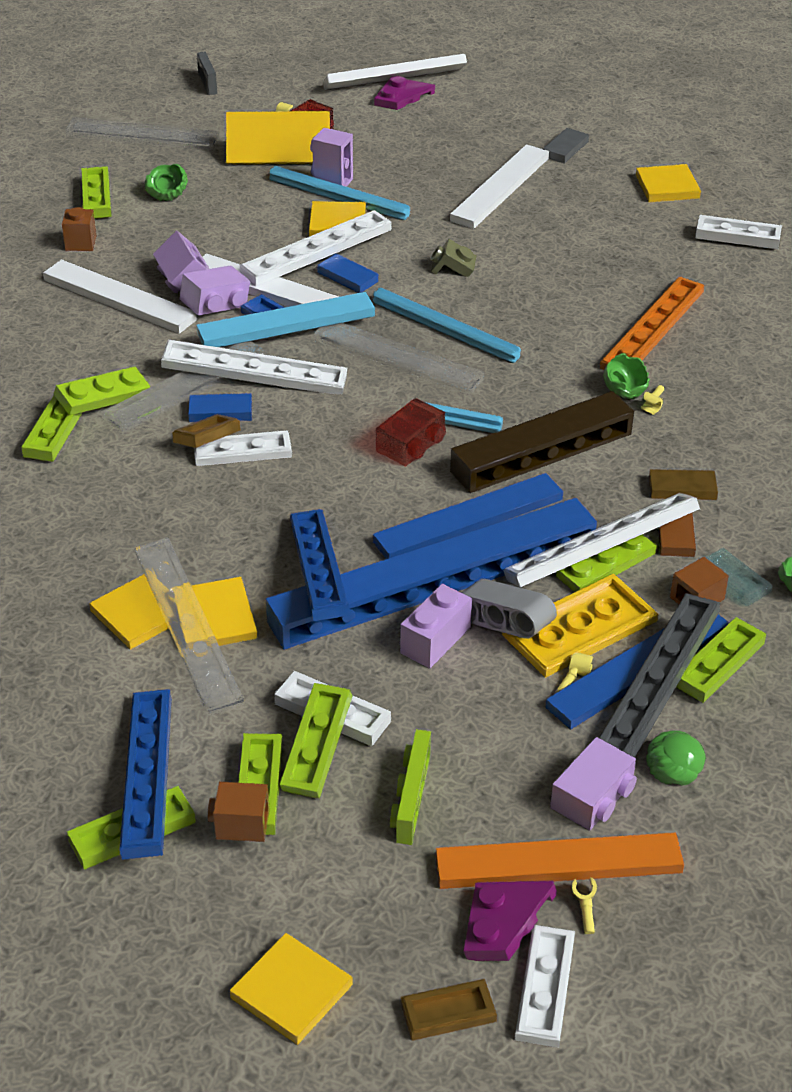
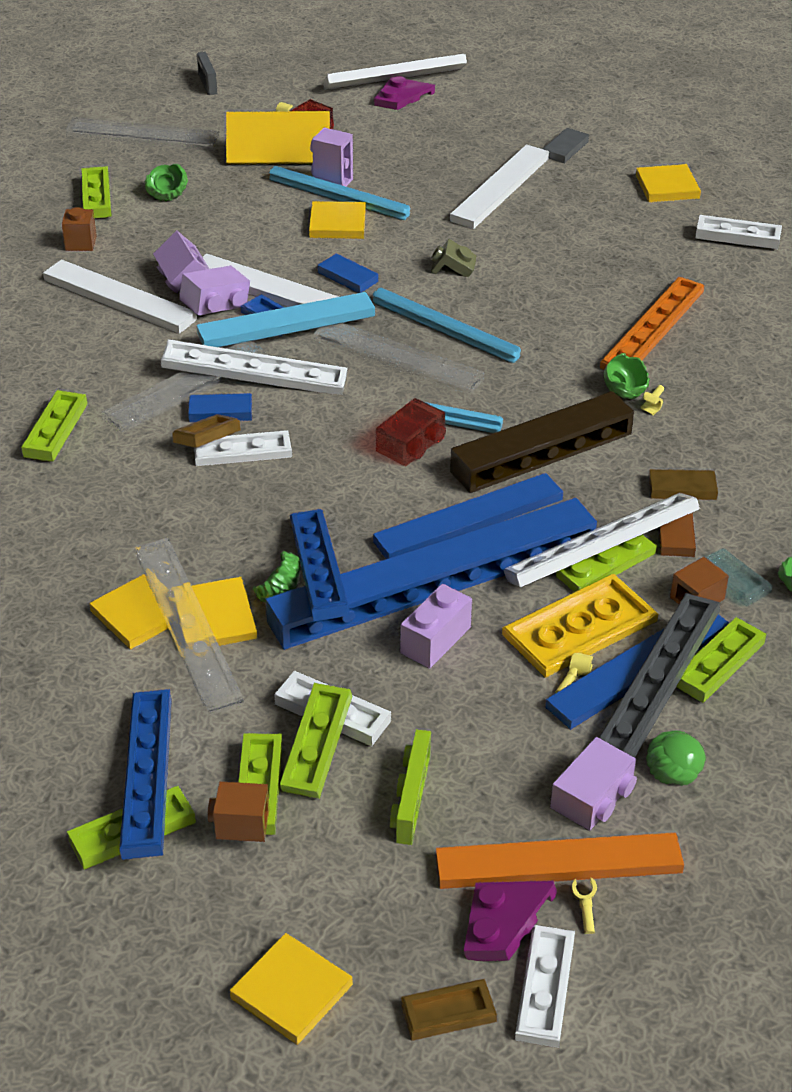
(100, 390): lime plate -> none
(282, 579): none -> bright green hair
(315, 248): white tile -> none
(509, 608): light grey beam -> none

